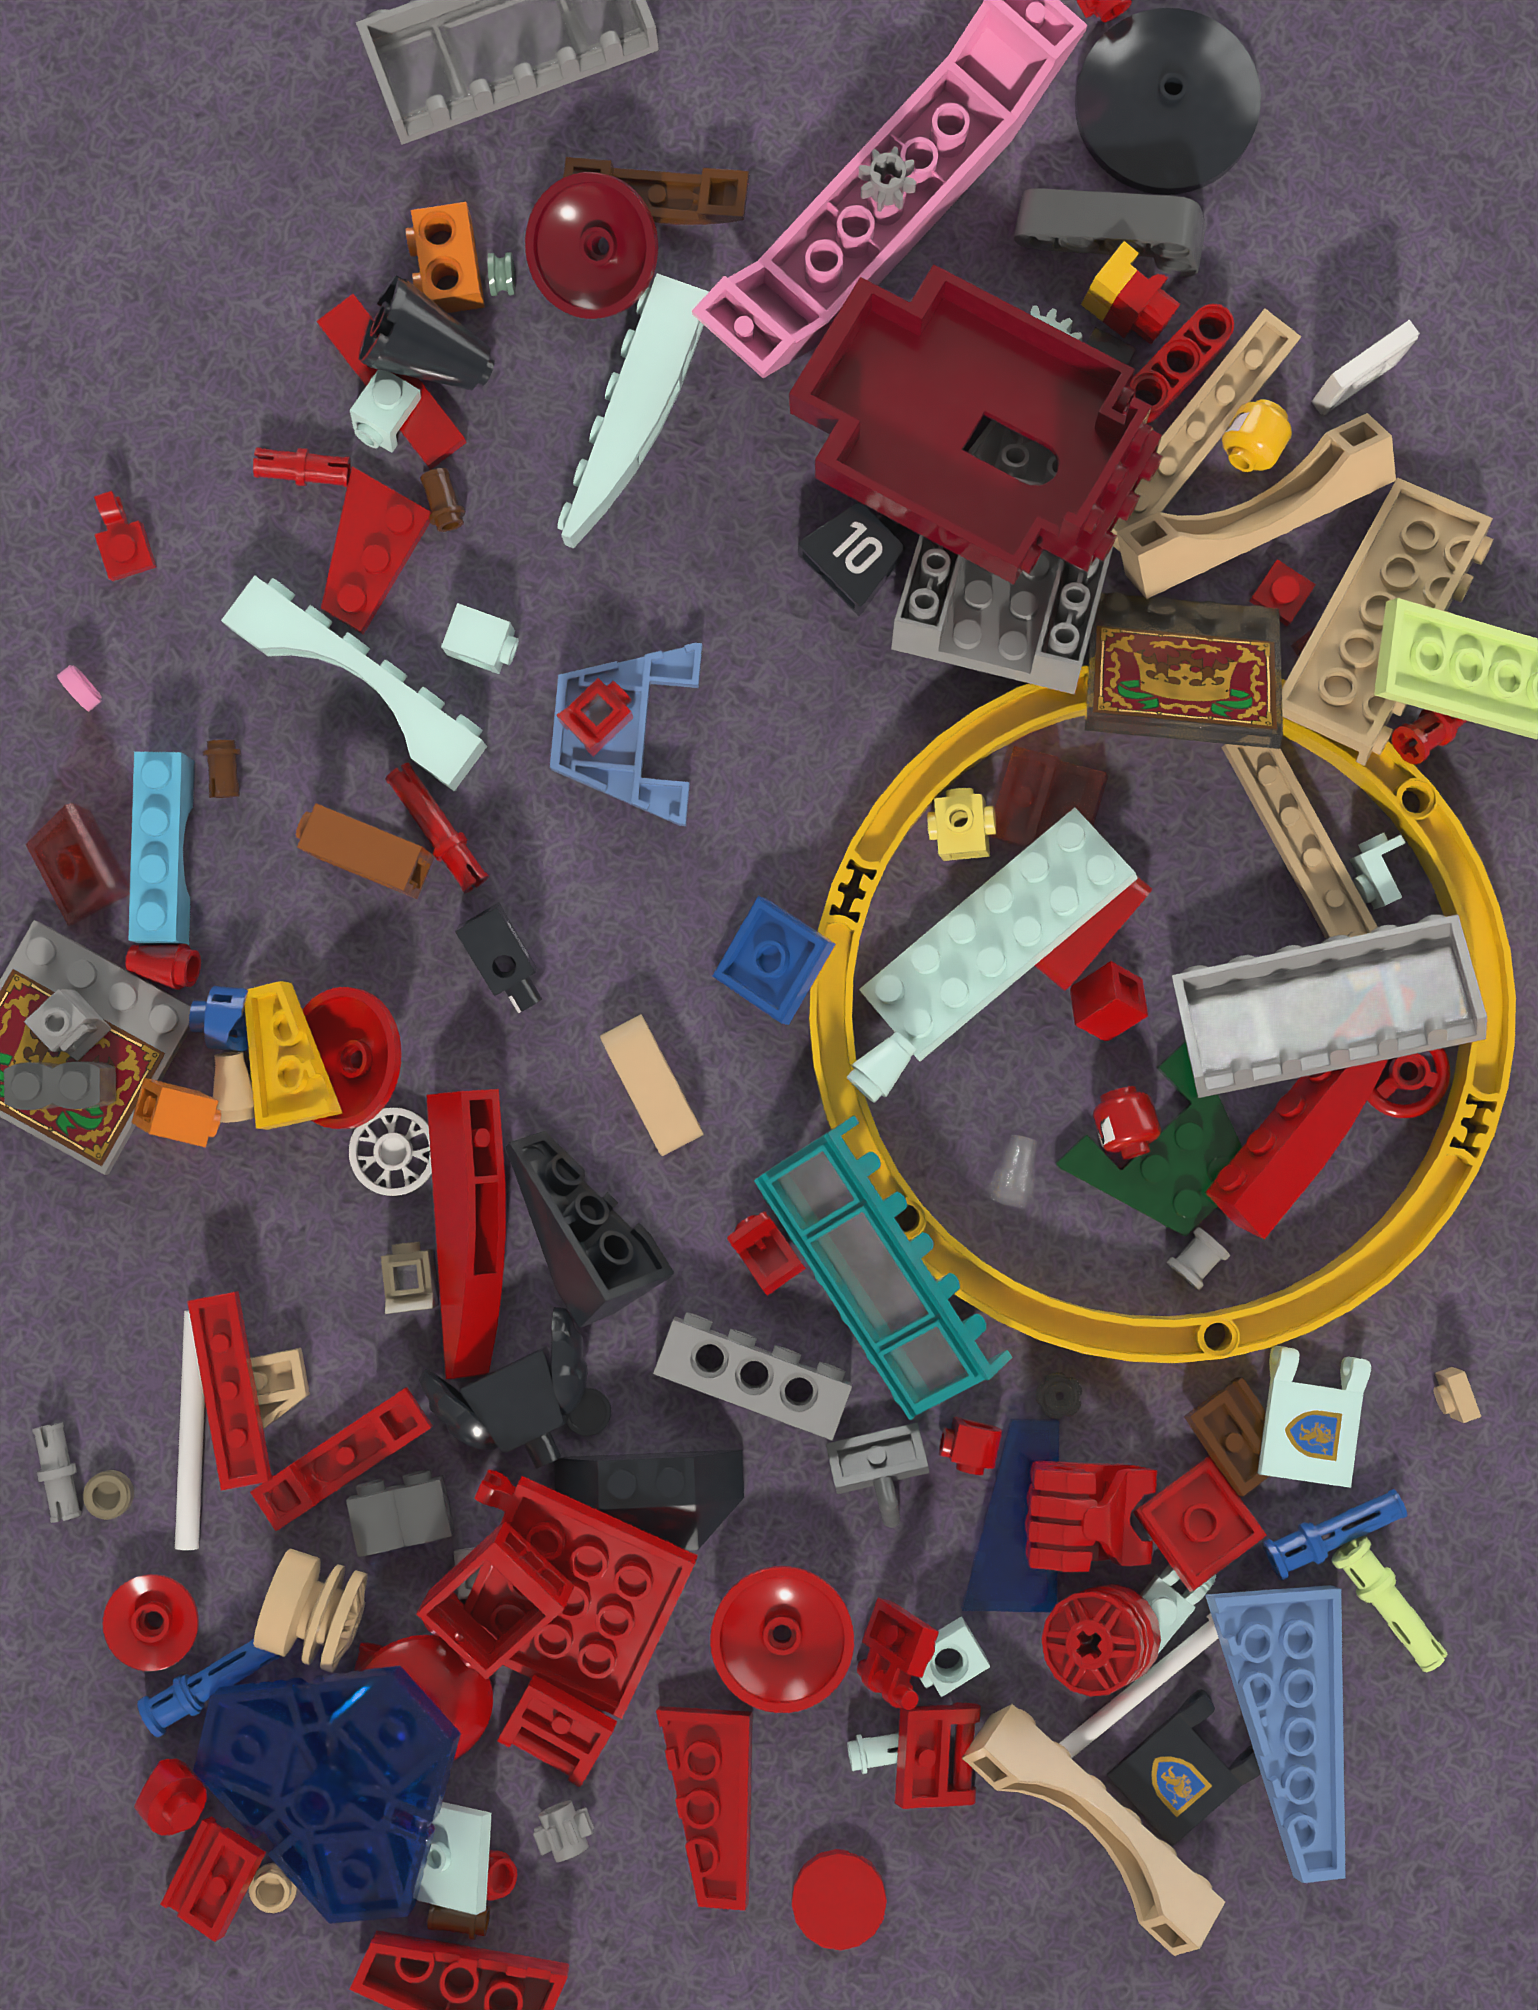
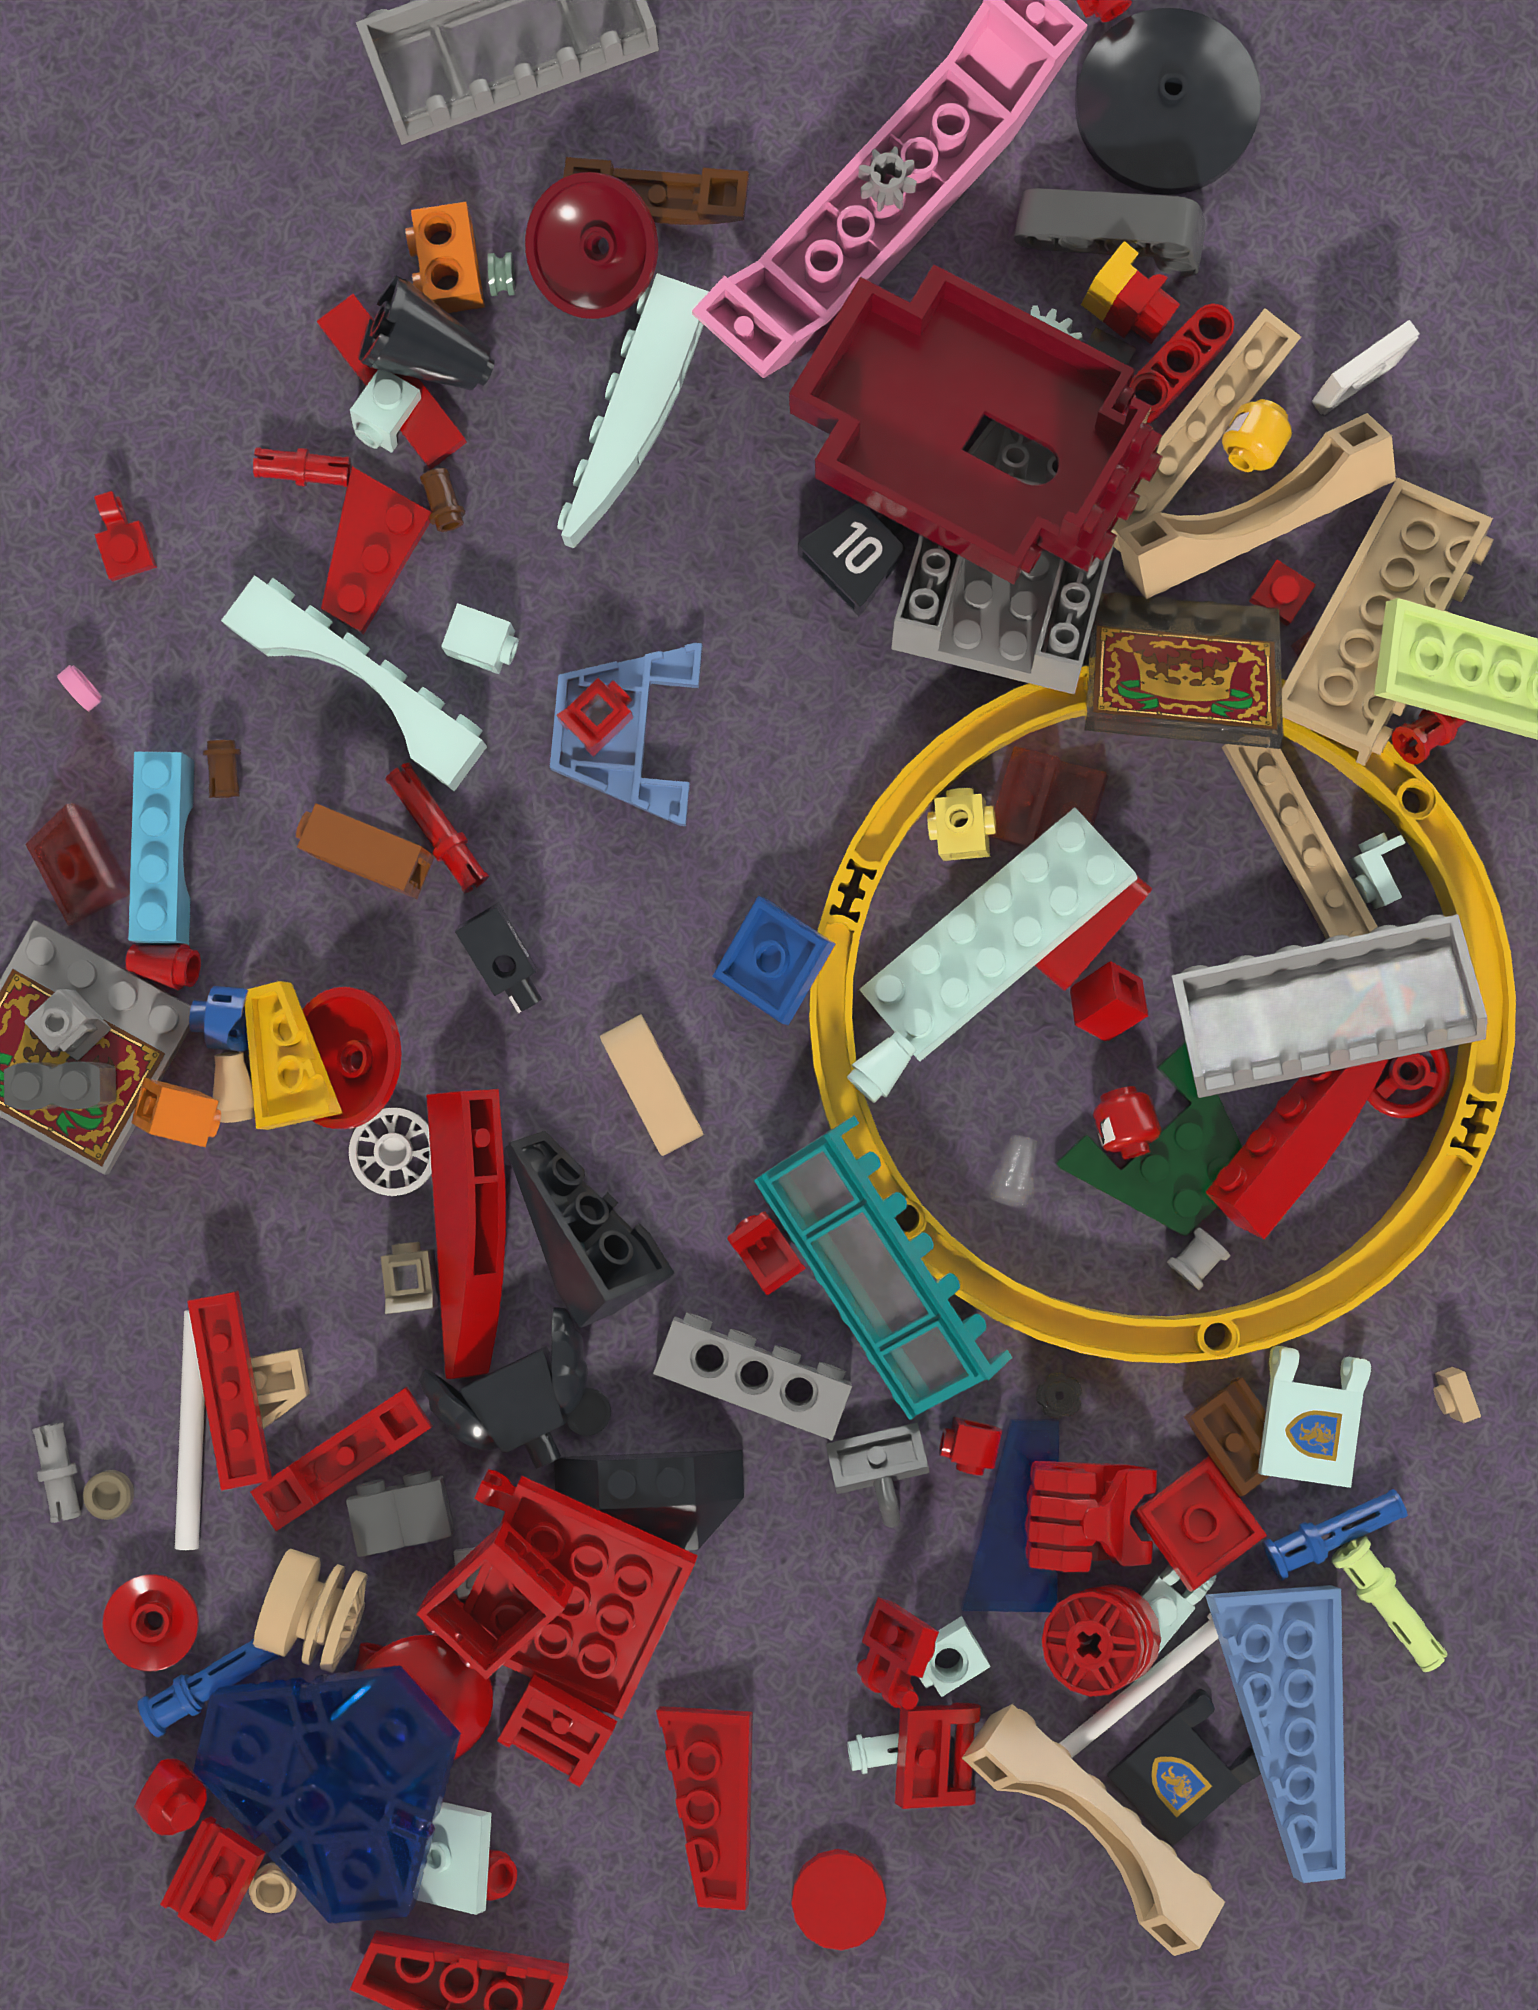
(457, 1921): reddish brown pin -> none
(563, 1831): light grey gear -> none
(777, 1672): red dish -> none

